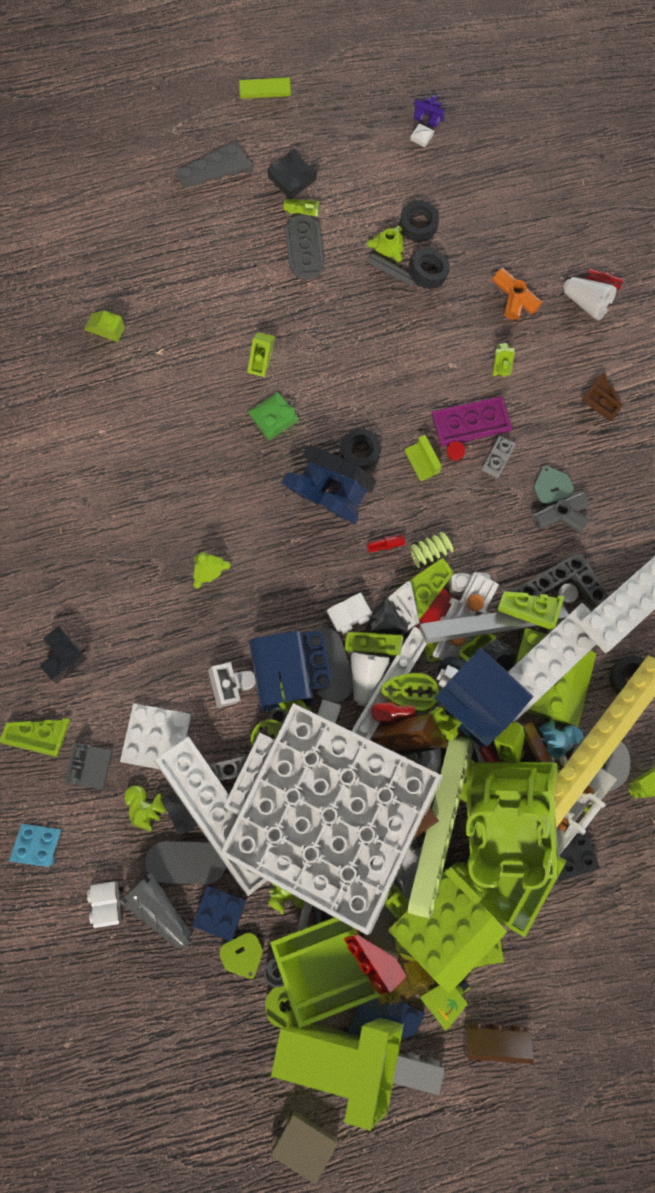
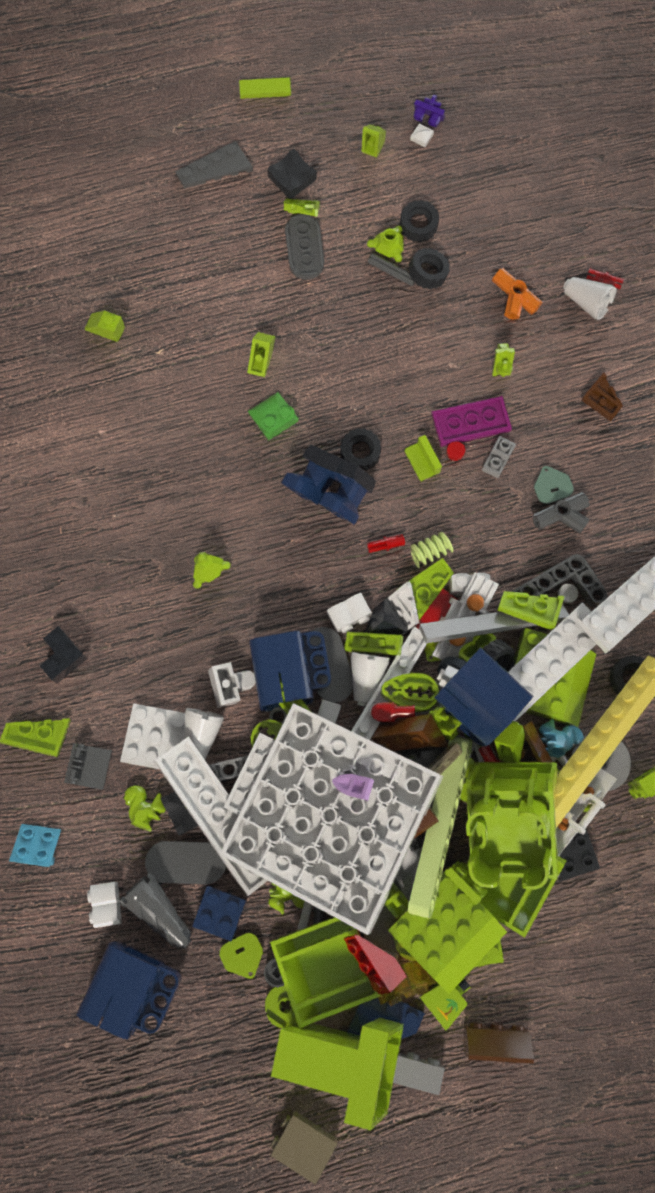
(127, 991): none -> dark blue piece
(202, 728): none -> white cone
(354, 785): none -> lavender plate
(373, 140): none -> lime slope
(446, 758): none -> dark tan slope

